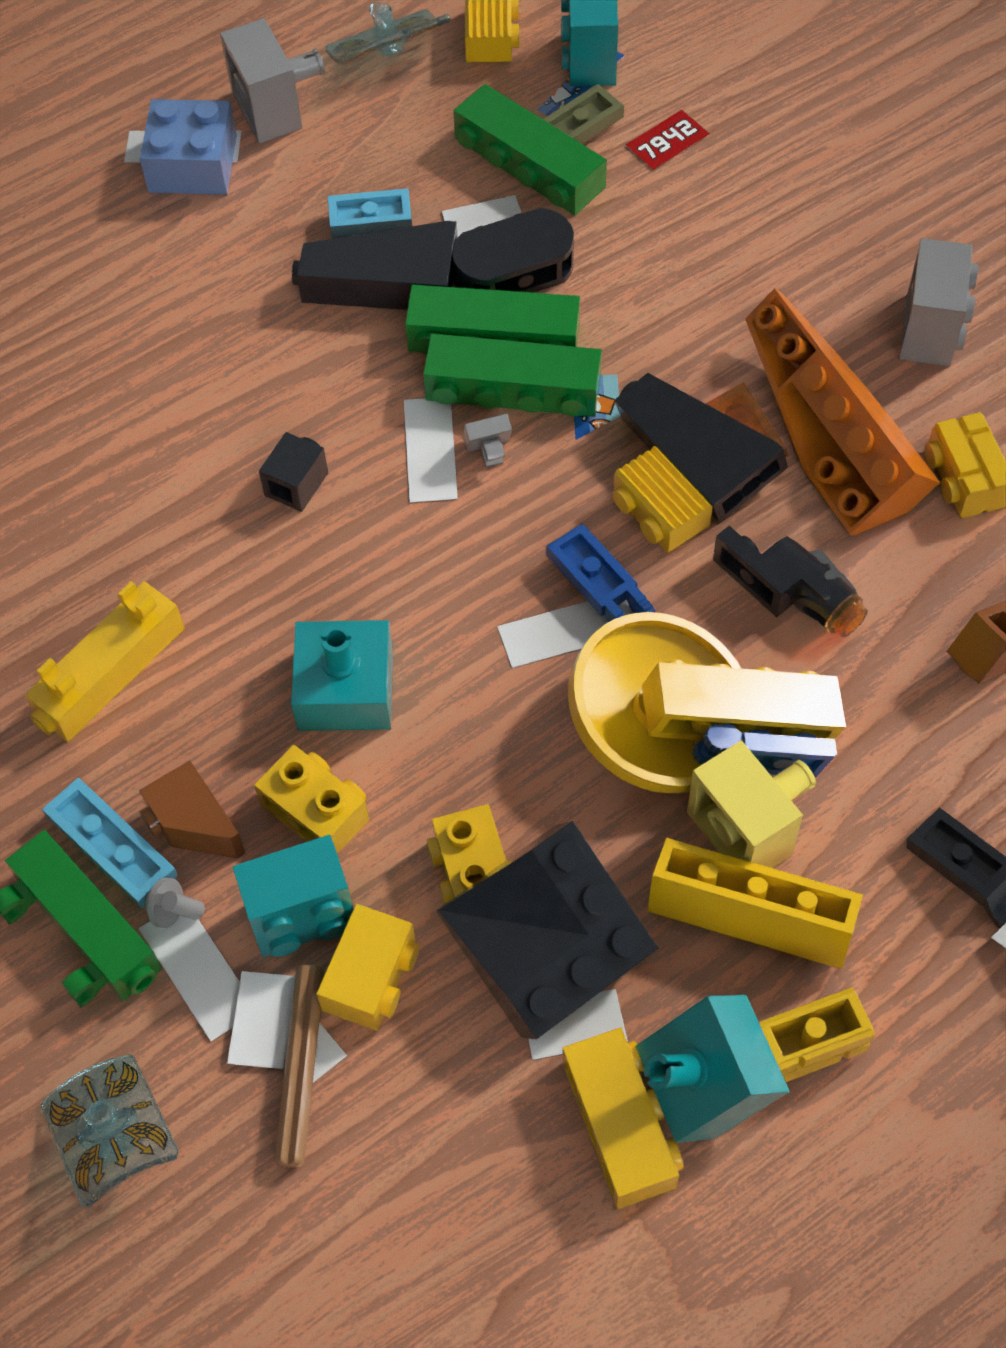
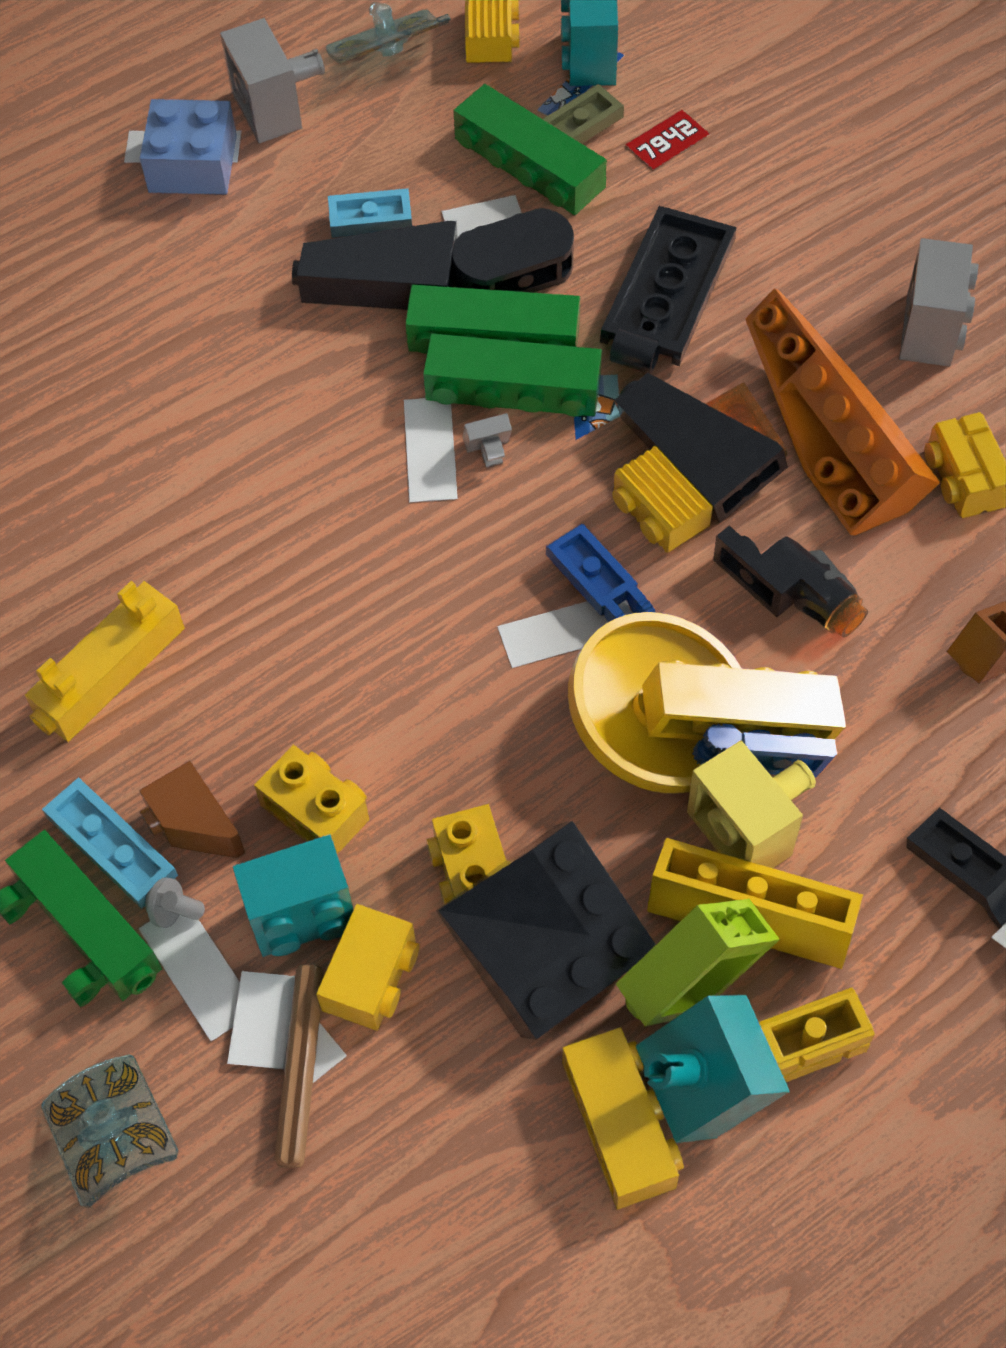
(294, 471): black brick -> none
(342, 675): teal brick -> none
(591, 1019): white sticker -> none
(666, 289): none -> black hinge
(696, 960): none -> lime window

